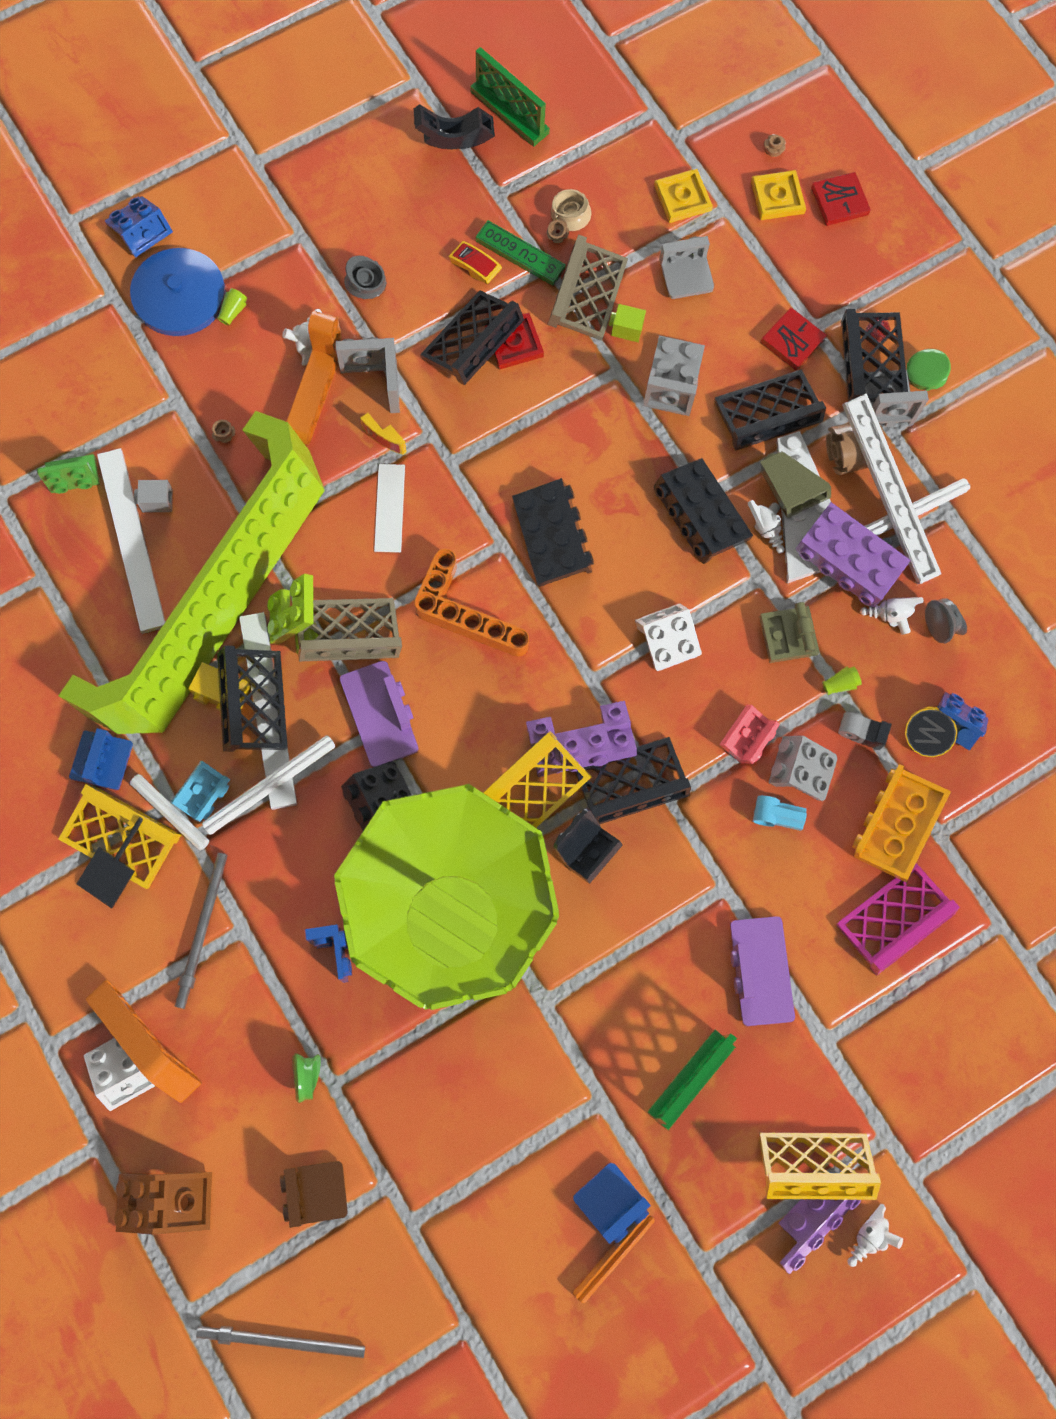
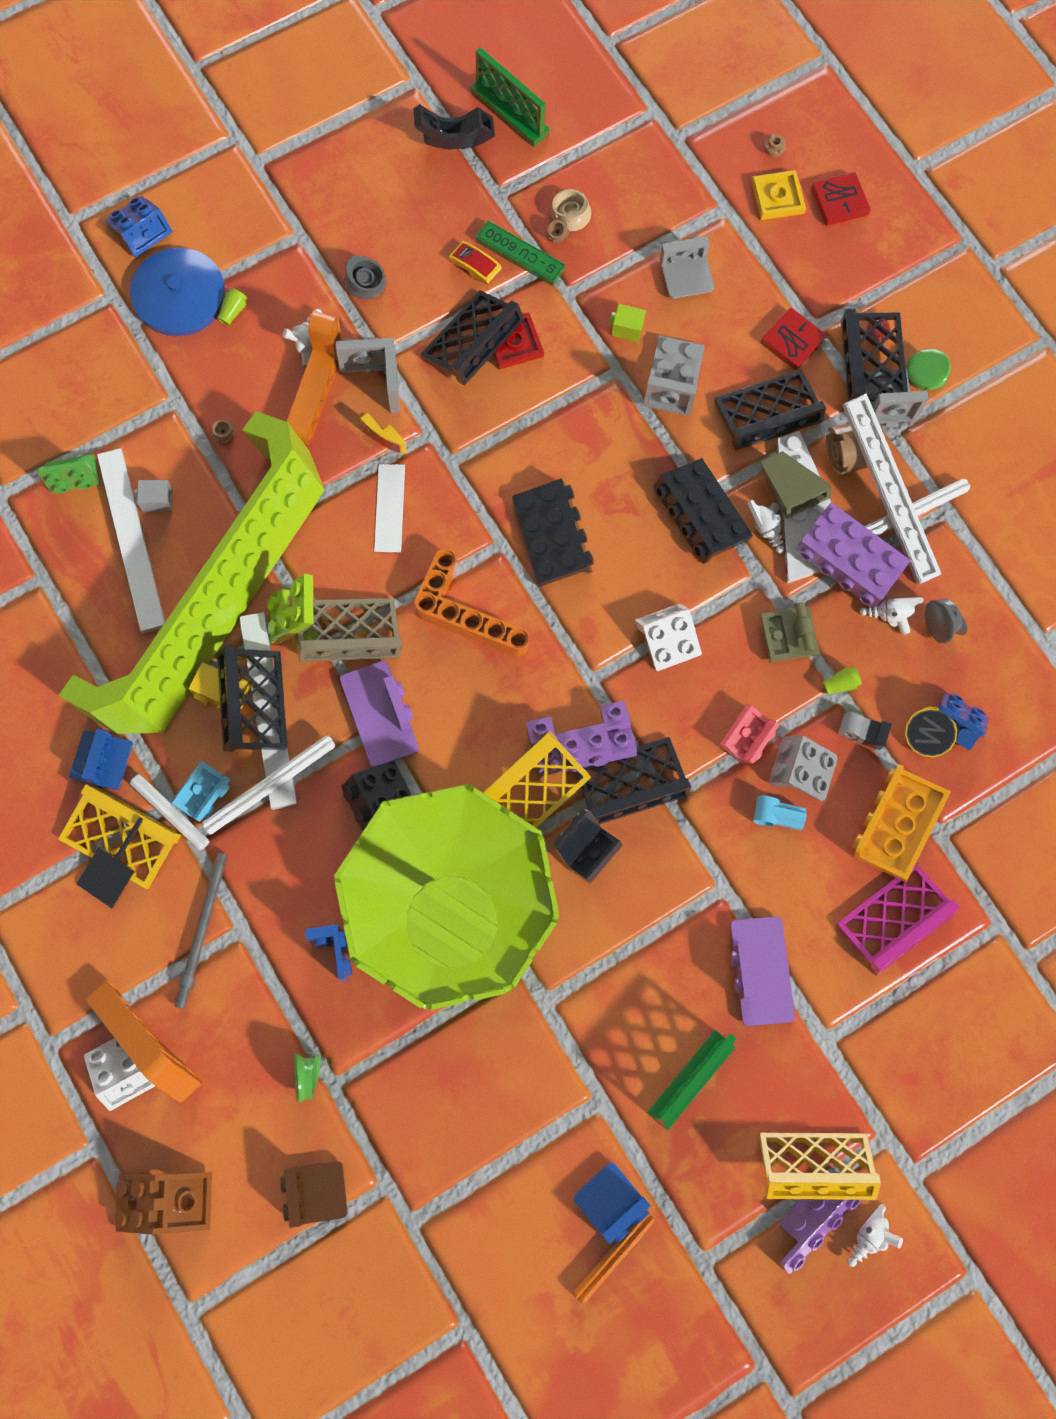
(226, 1335): flat silver bar -> none
(568, 287): dark tan fence -> none
(683, 195): yellow tile -> none

